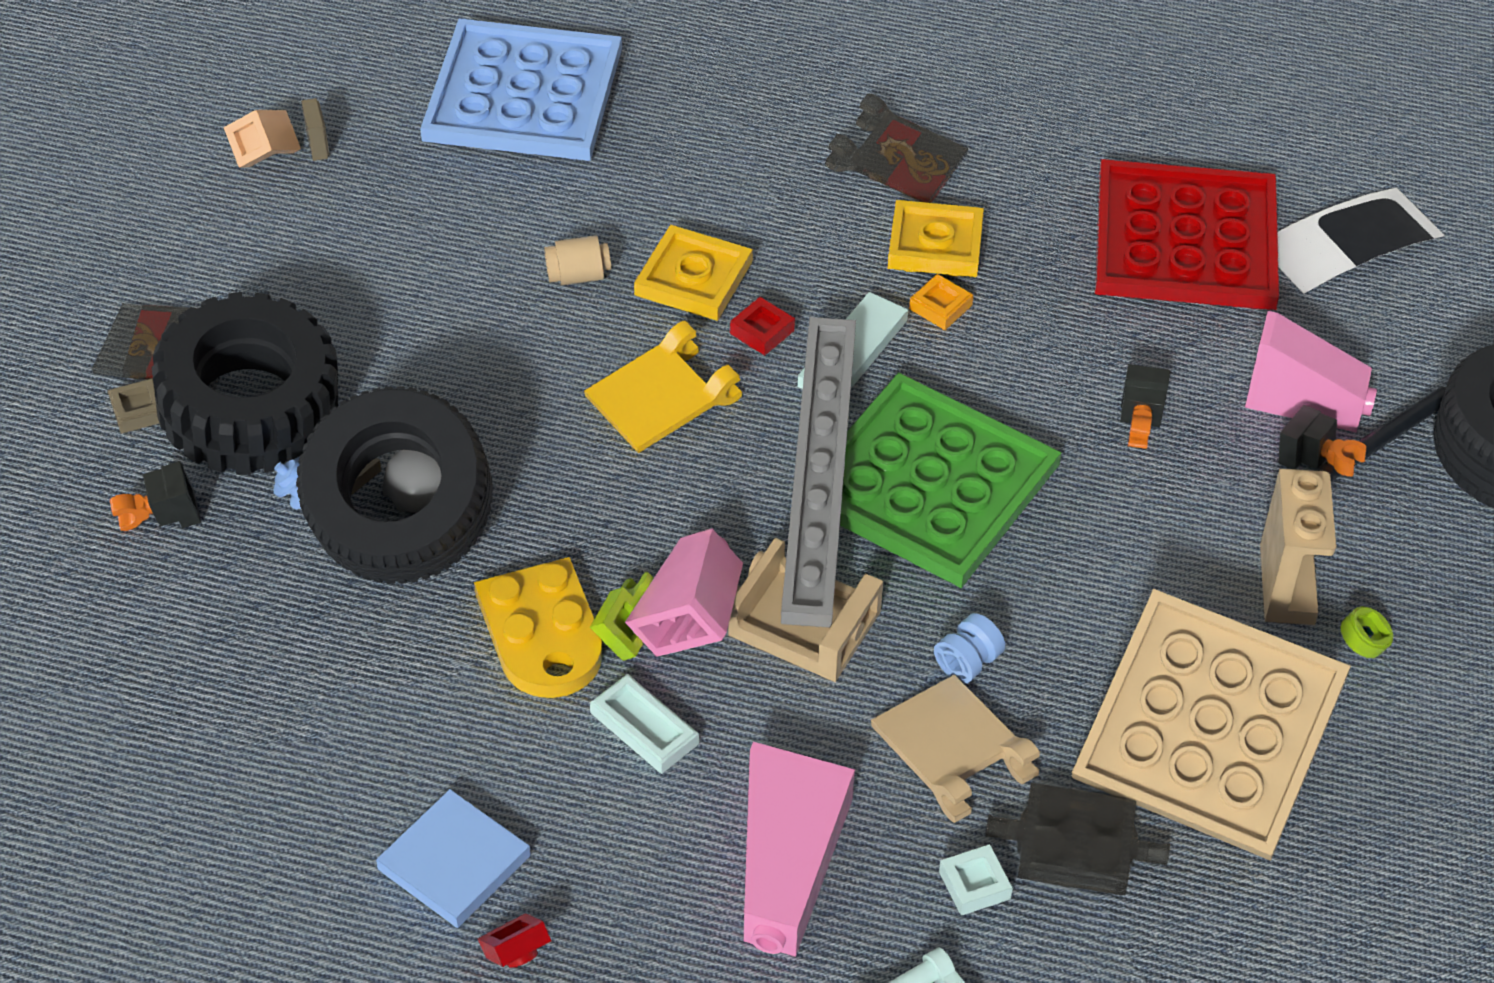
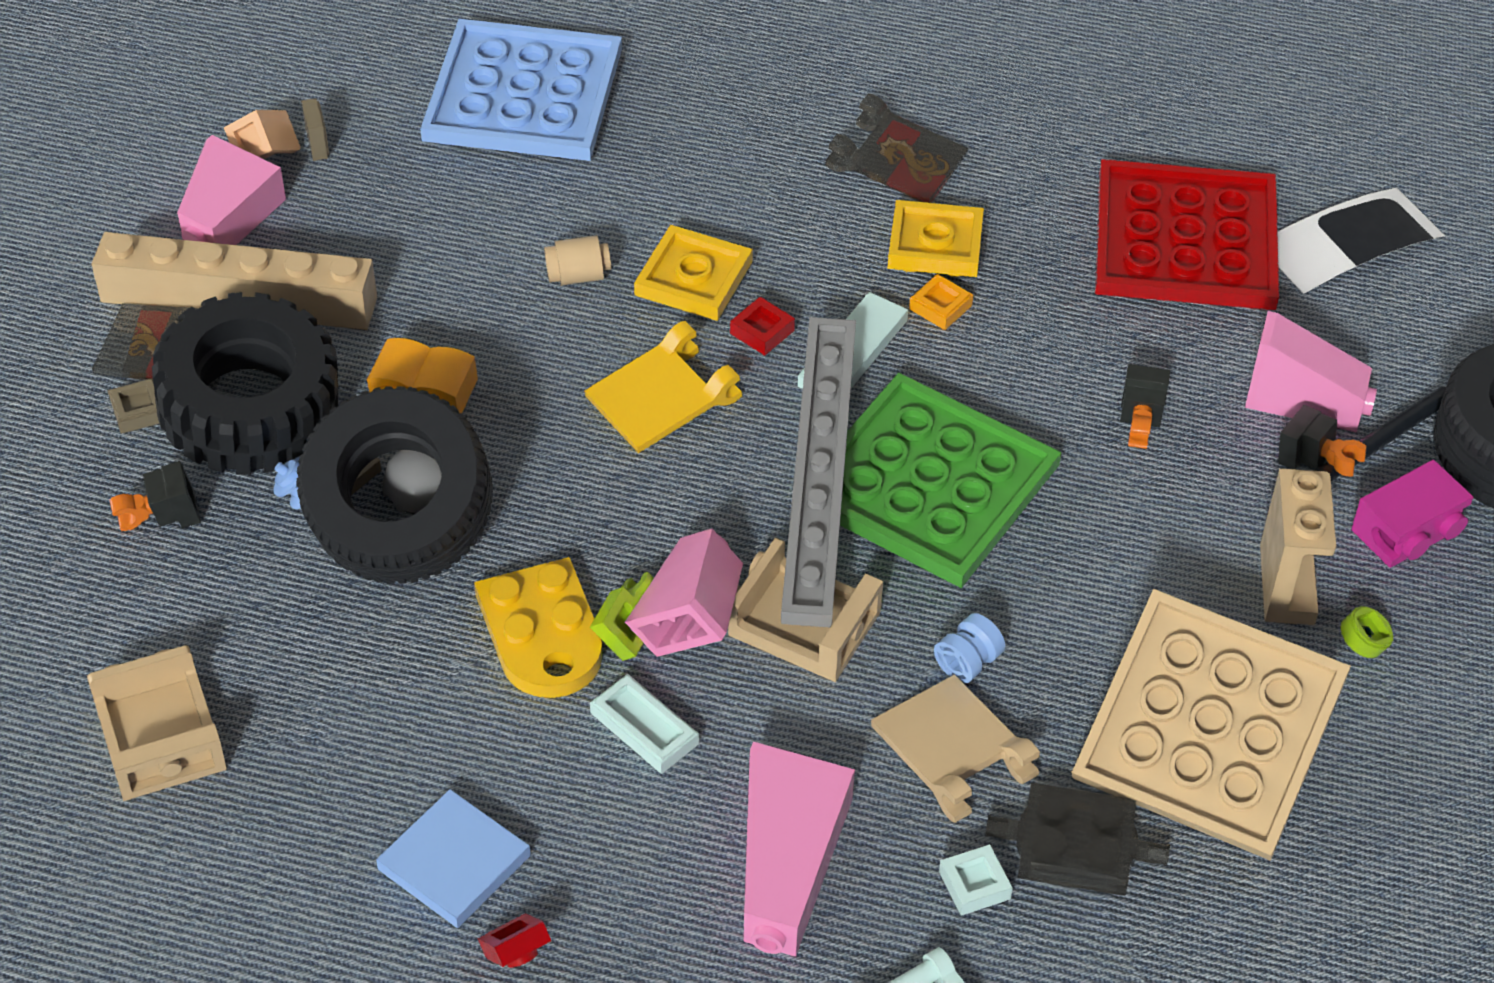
(156, 722): none -> tan panel
(186, 272): none -> tan brick
(228, 194): none -> bright pink slope
(438, 370): none -> light orange brick
(1412, 514): none -> dark pink brick

